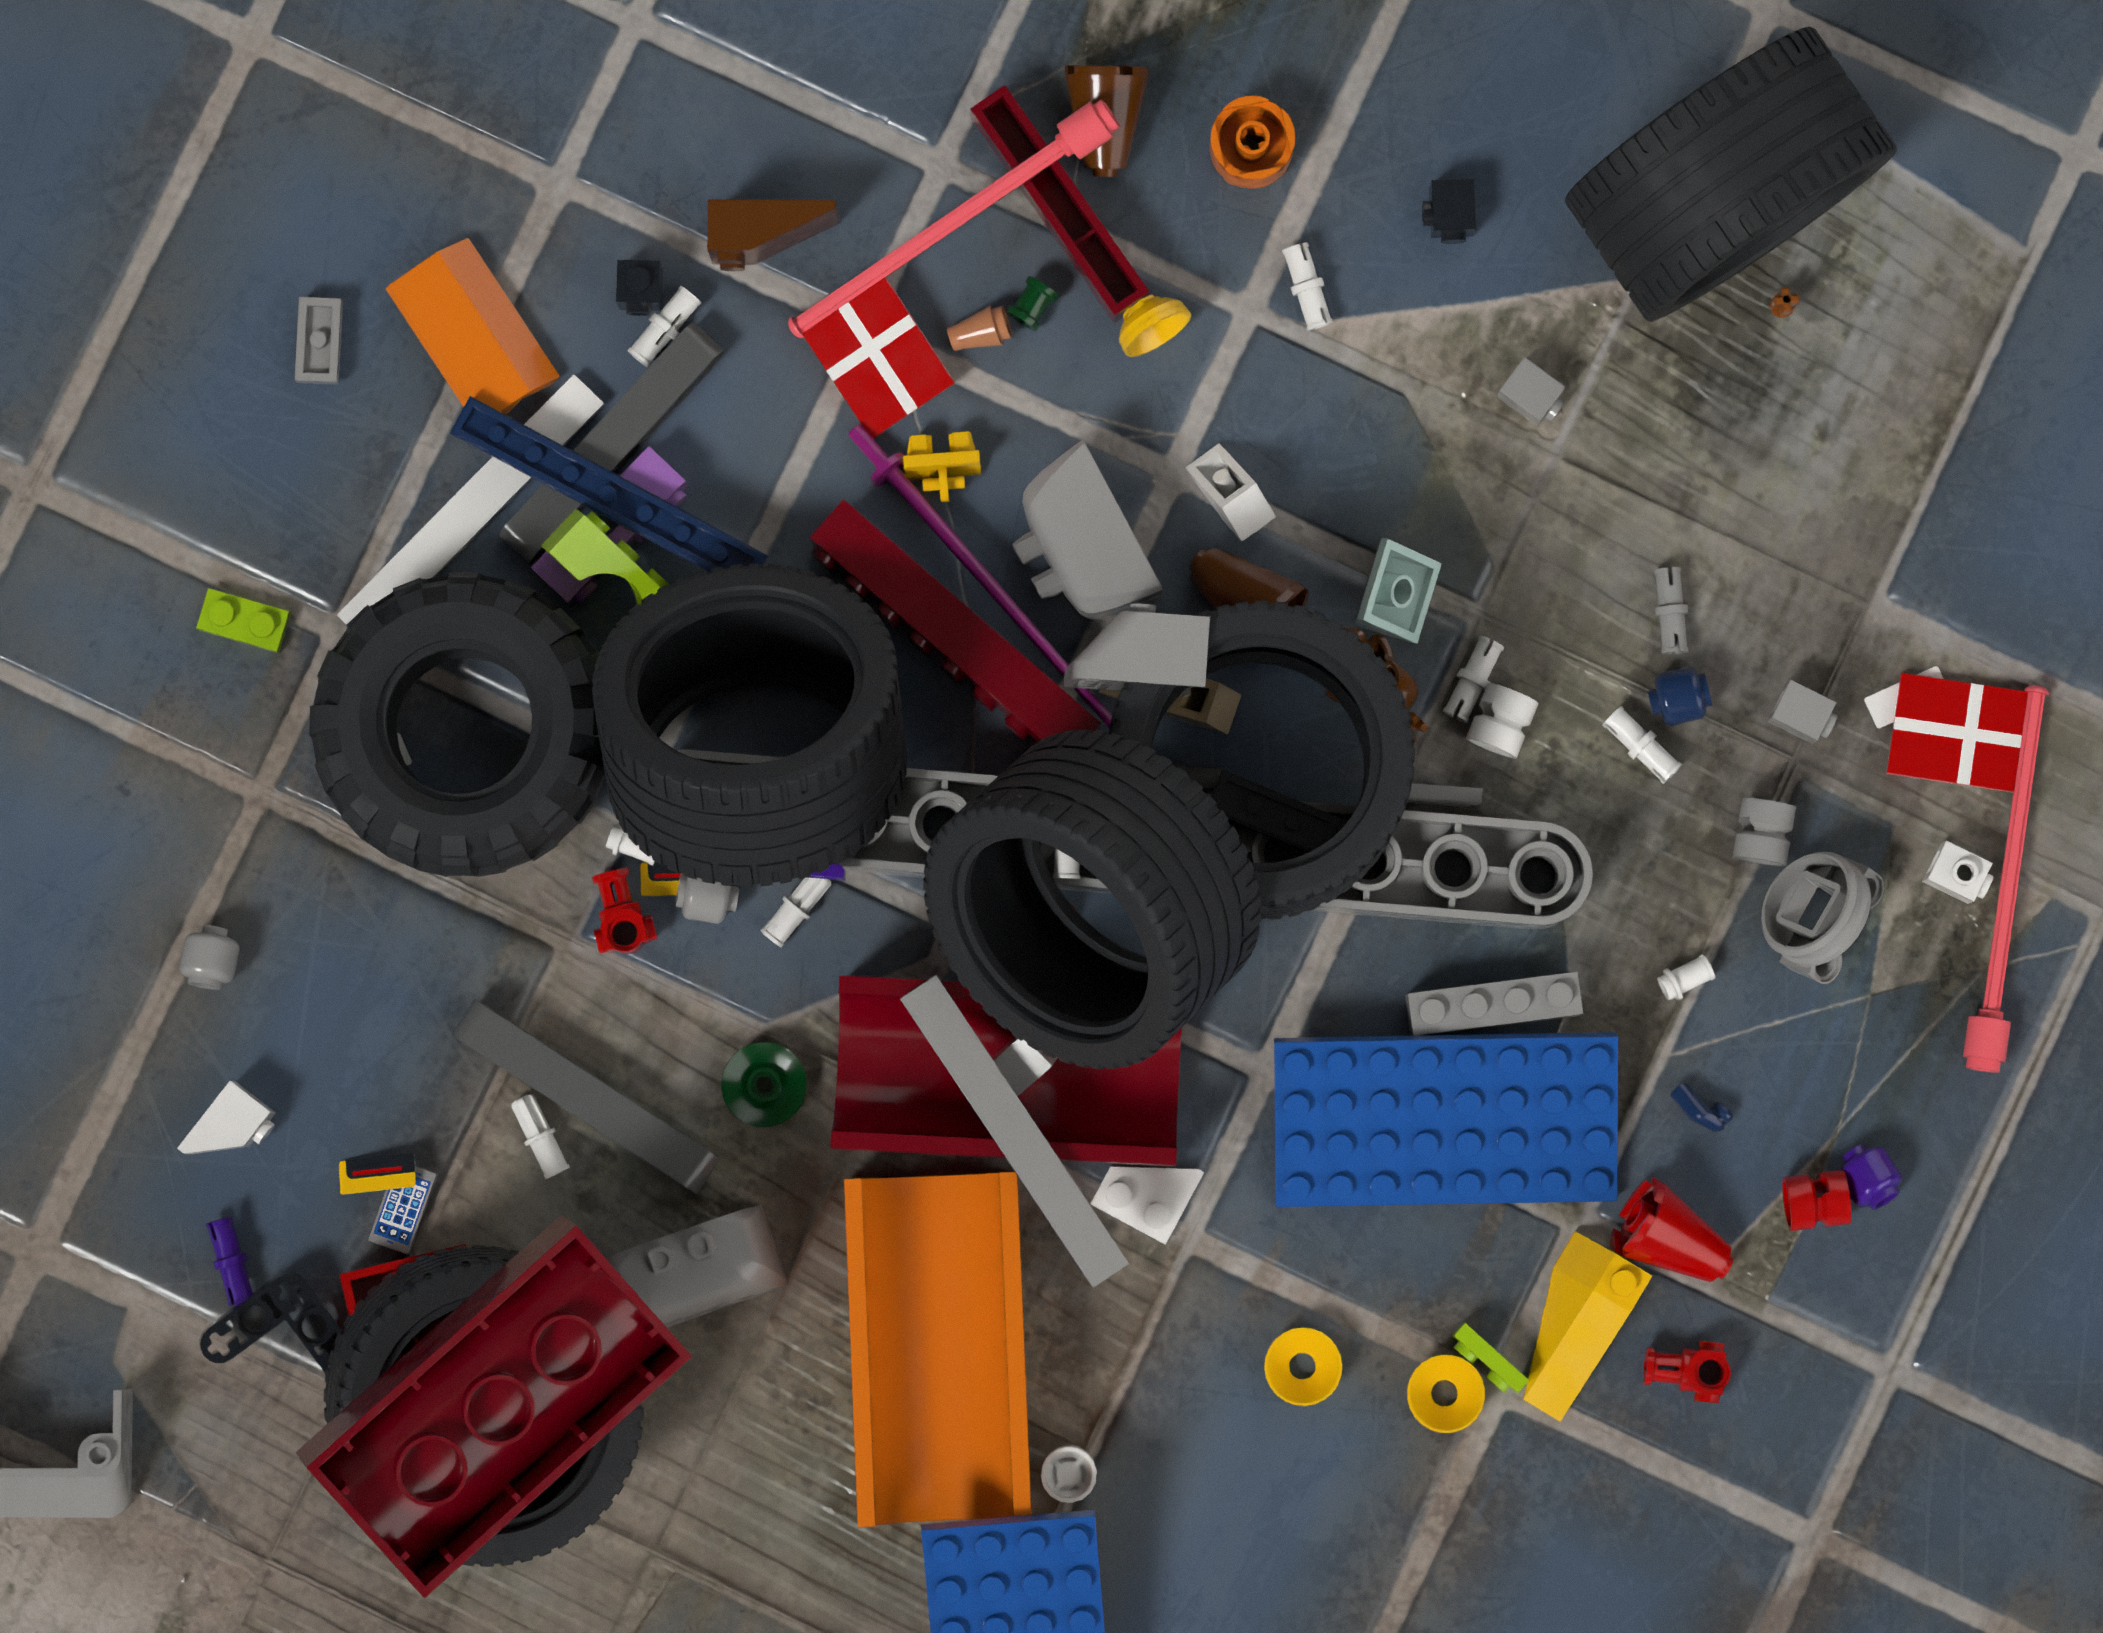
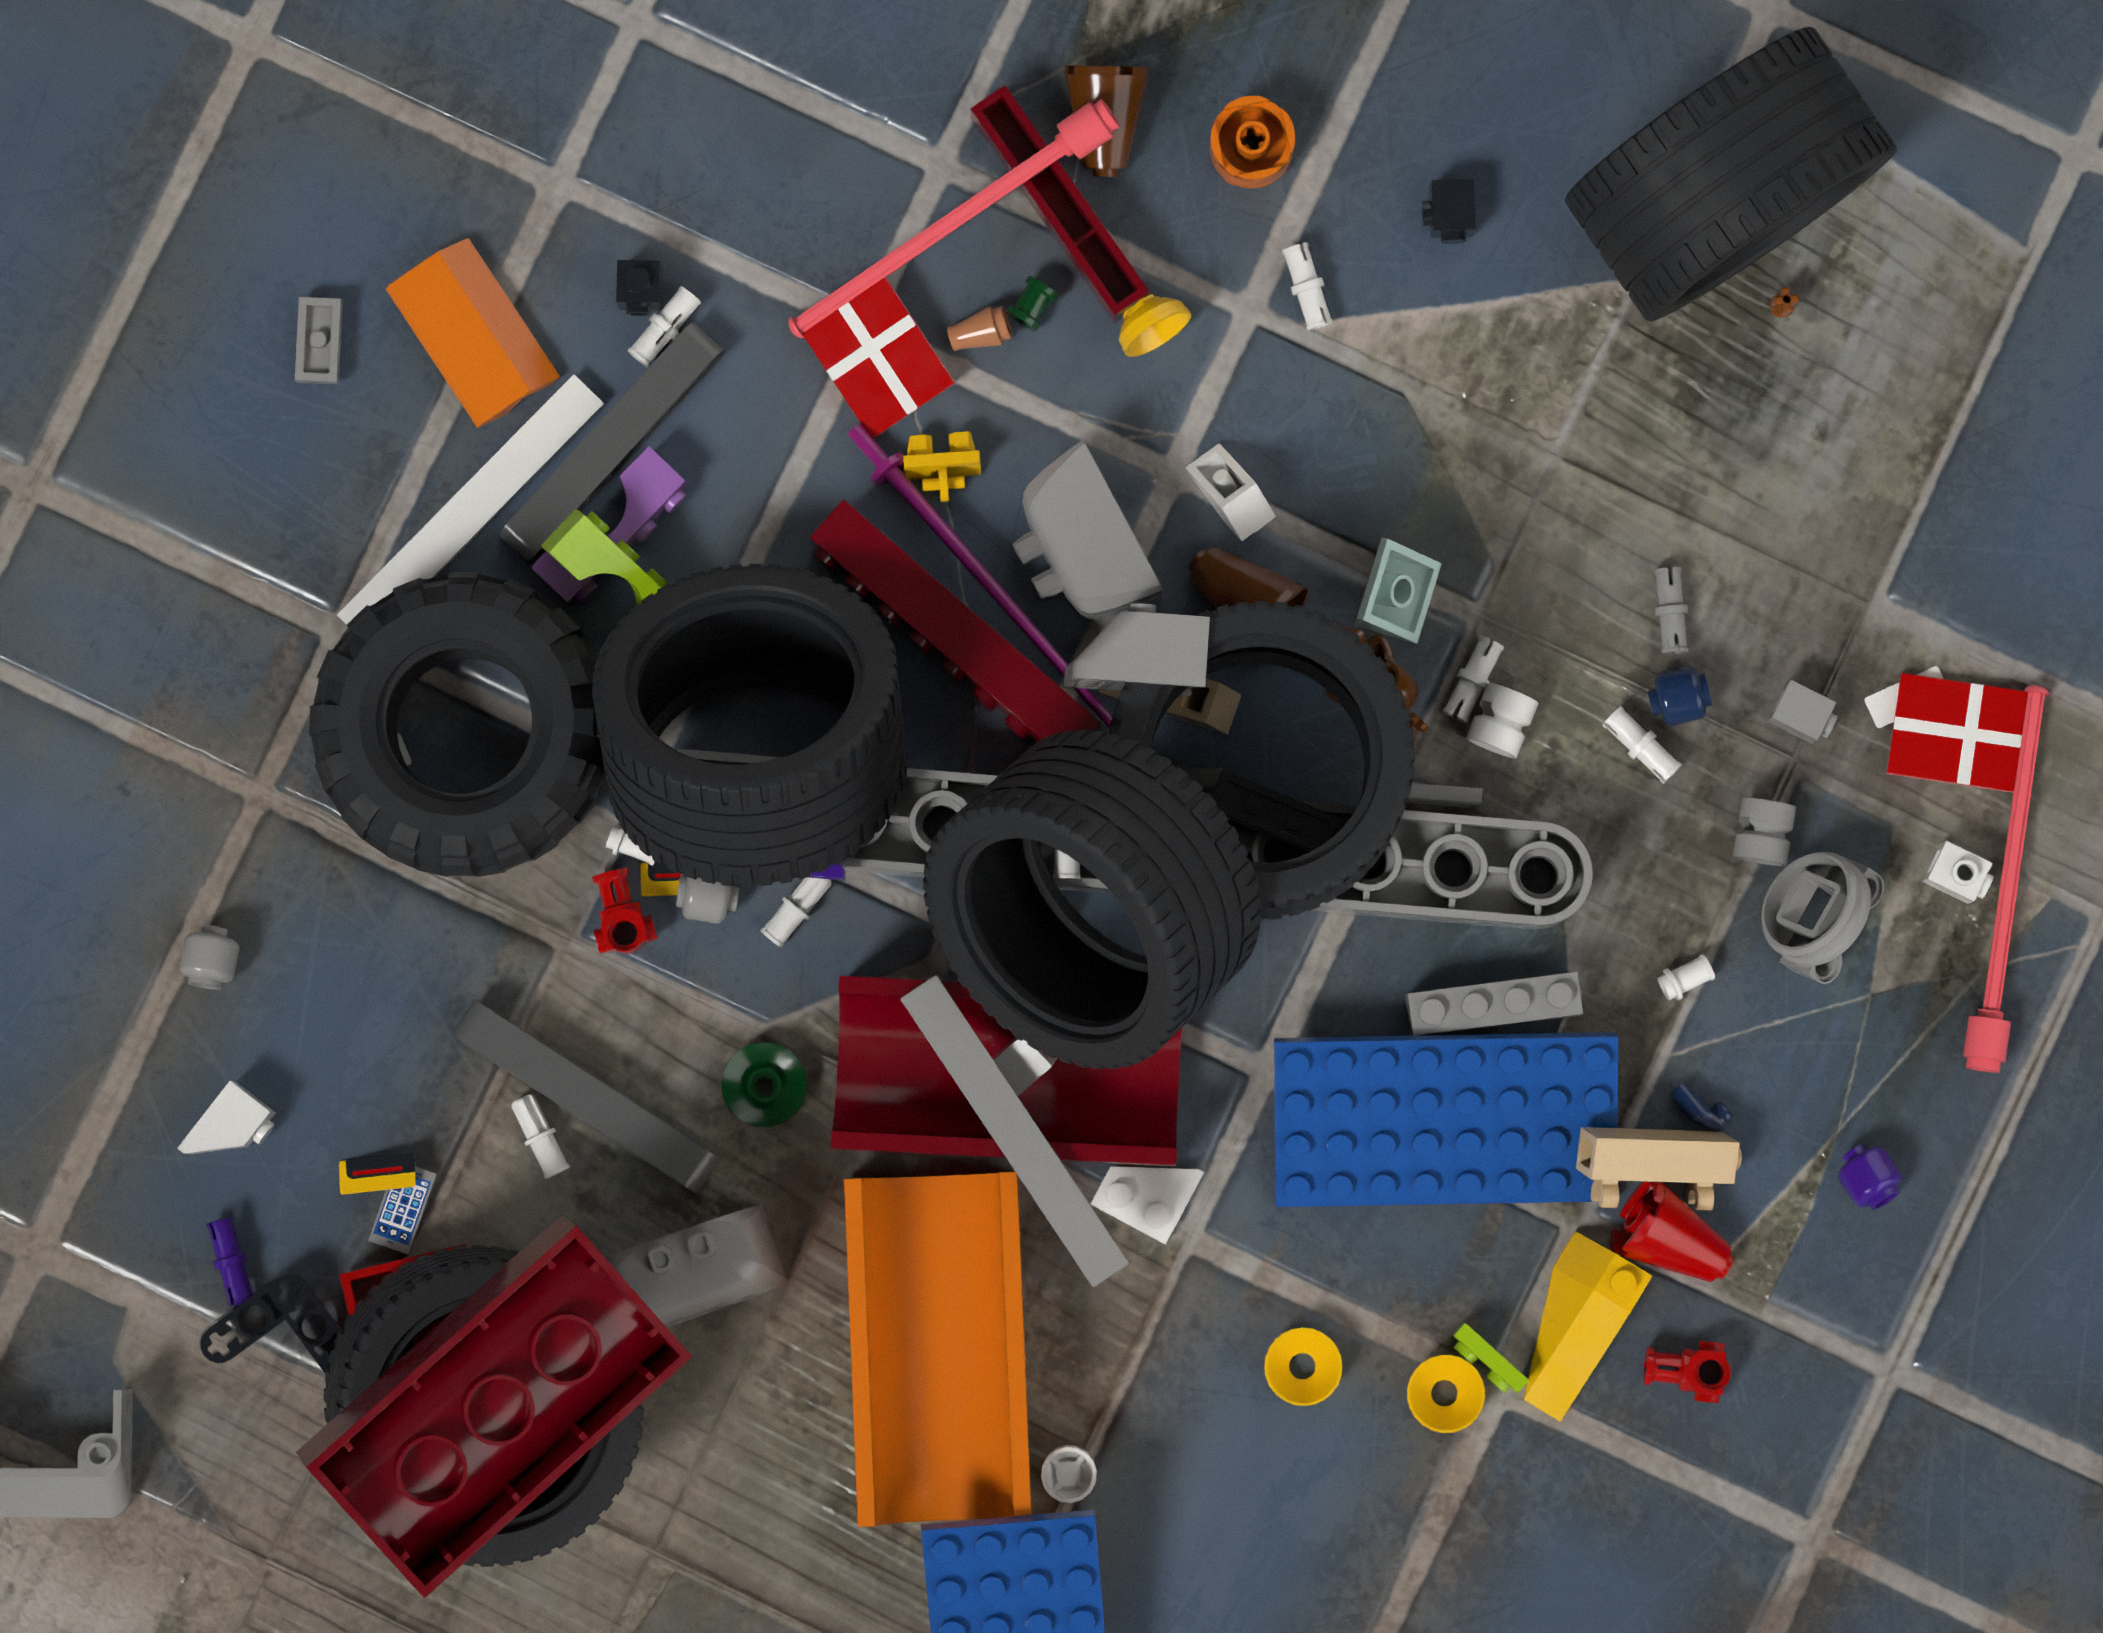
(243, 620): lime plate -> none
(600, 489): dark blue tile -> none
(758, 229): reddish brown slope -> none
(1532, 393): light grey brick -> none
(1657, 1156): none -> tan brick
(1816, 1200): red wheel -> none

